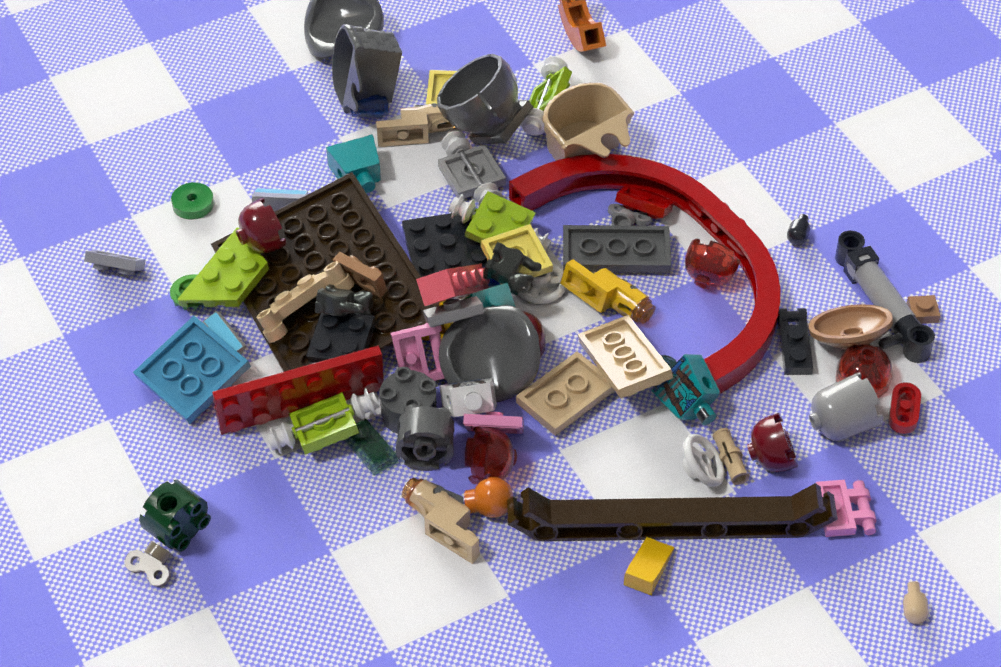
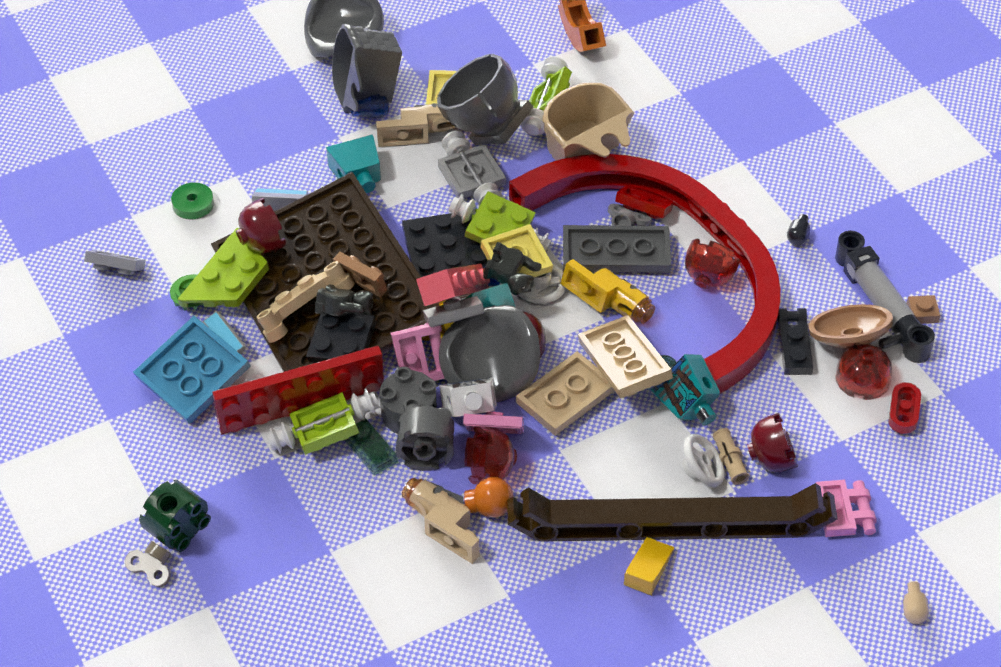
(845, 408): light grey cylinder -> none

